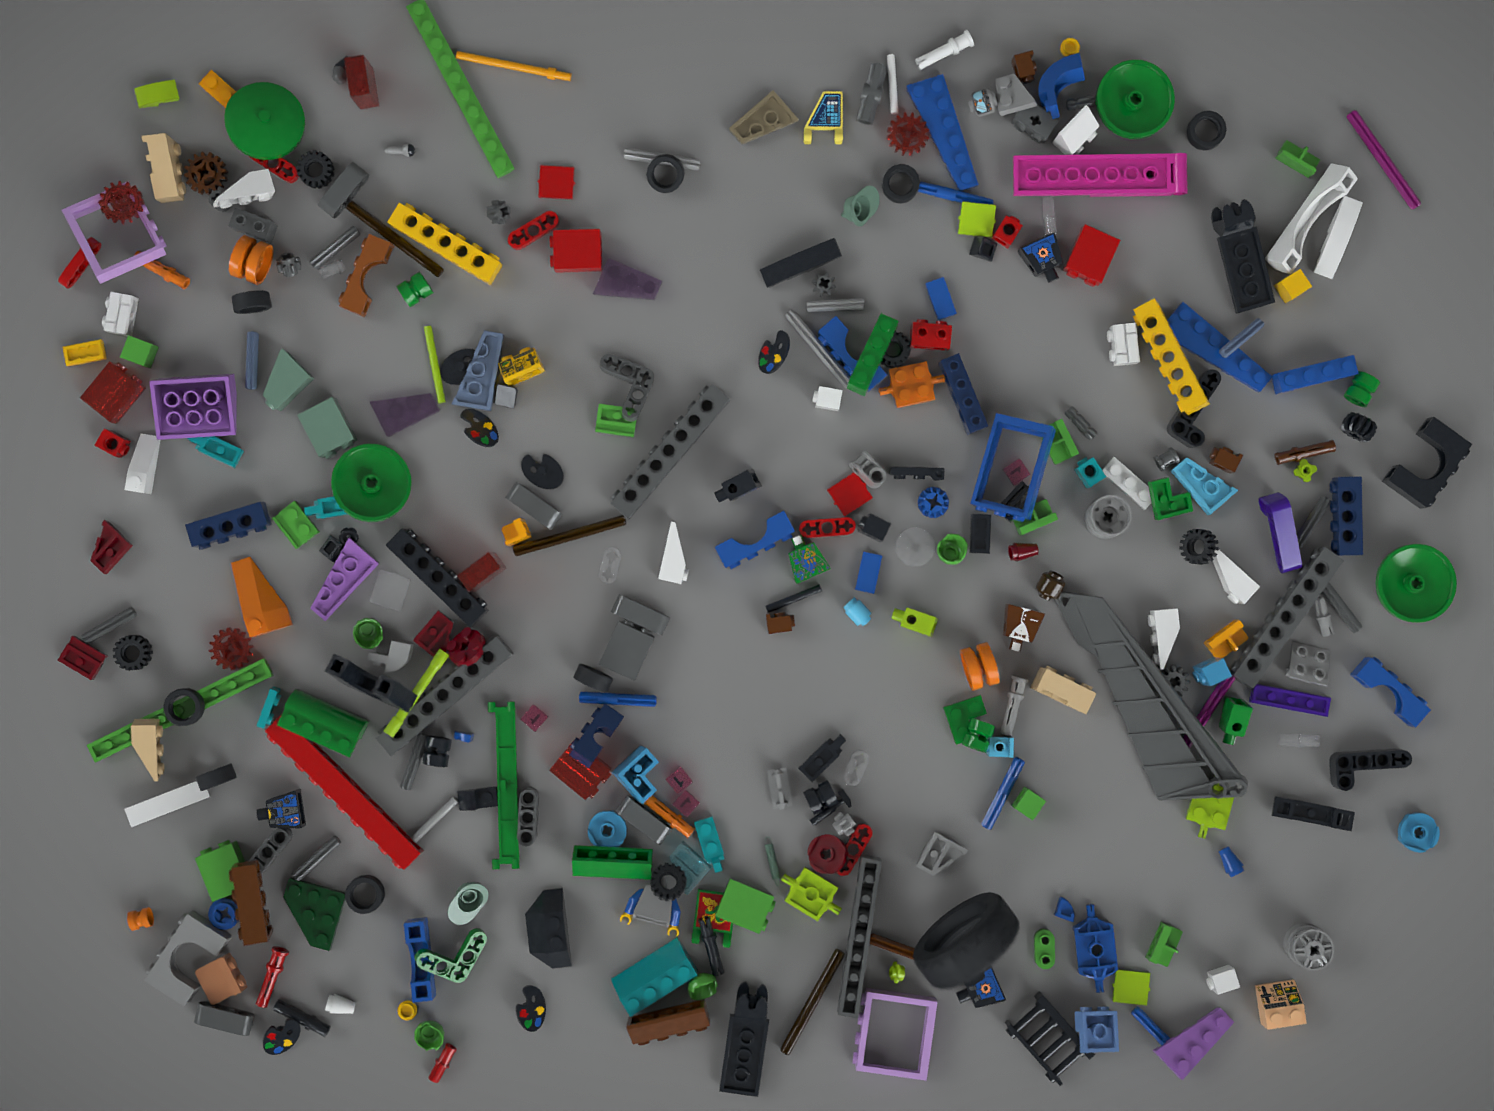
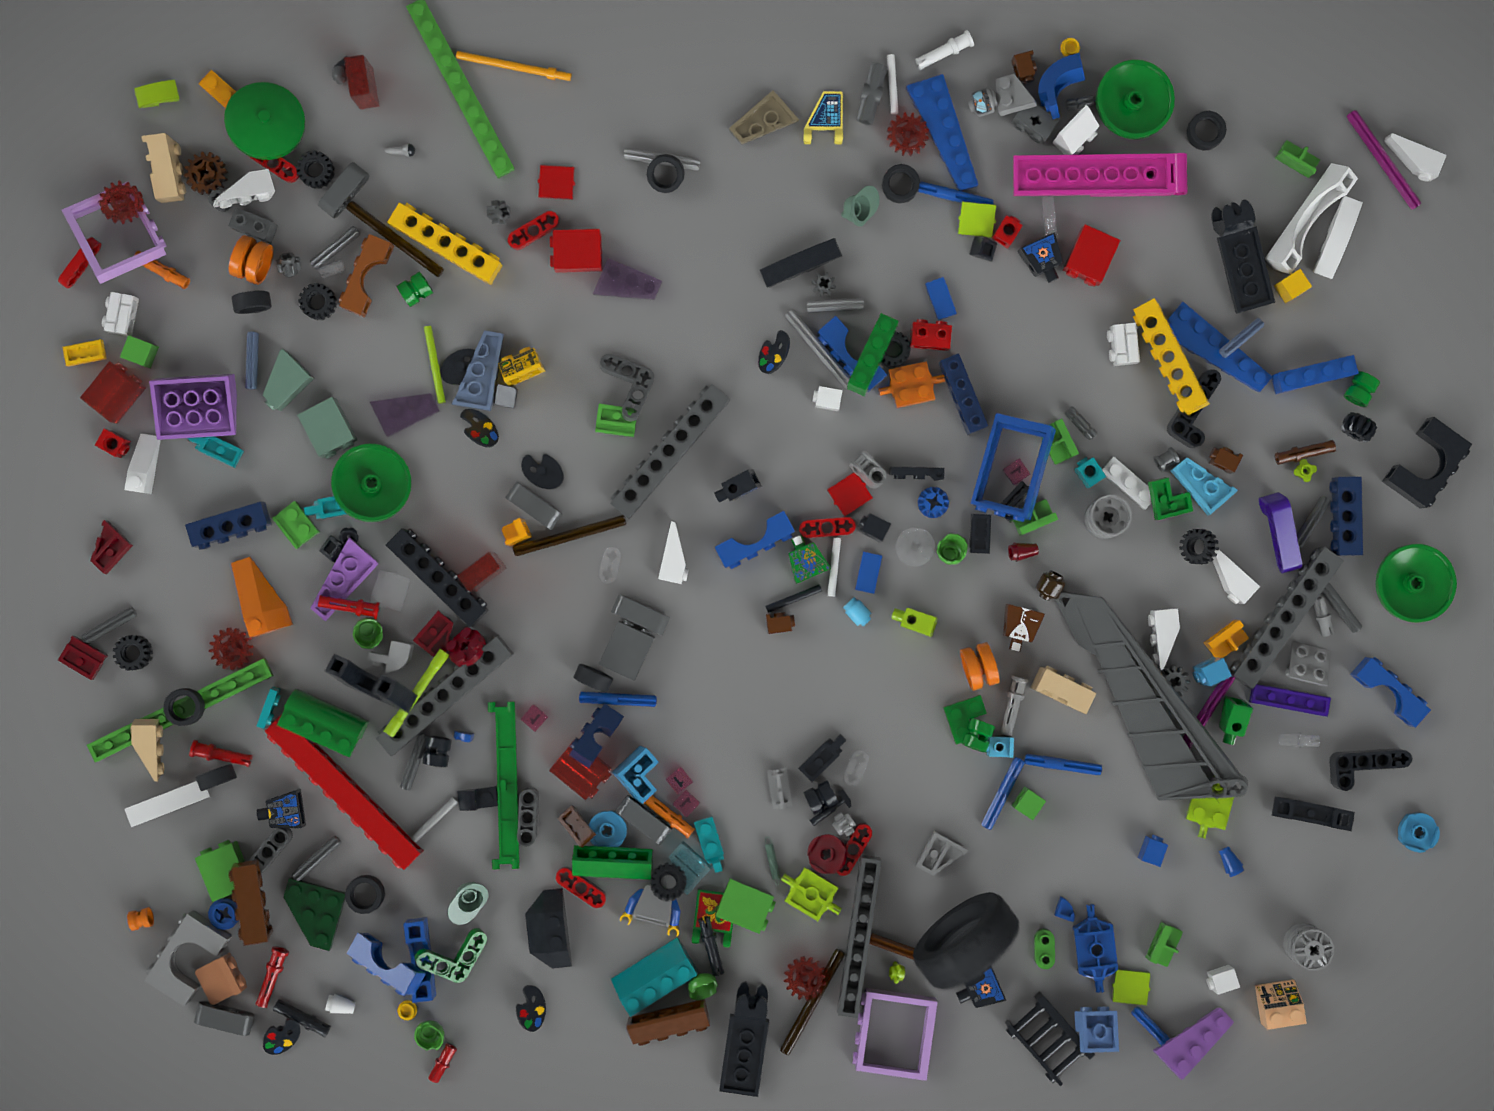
(211, 752): none -> red pin
(311, 291): none -> black tyre
(324, 601): none -> red pin
(368, 952): none -> arch
(576, 826): none -> reddish brown plate
(590, 899): none -> red beam
(801, 971): none -> clear red gear
(834, 567): none -> white bar
(1063, 764): none -> blue axle
(1153, 850): none -> blue brick
(1417, 158): none -> white slope

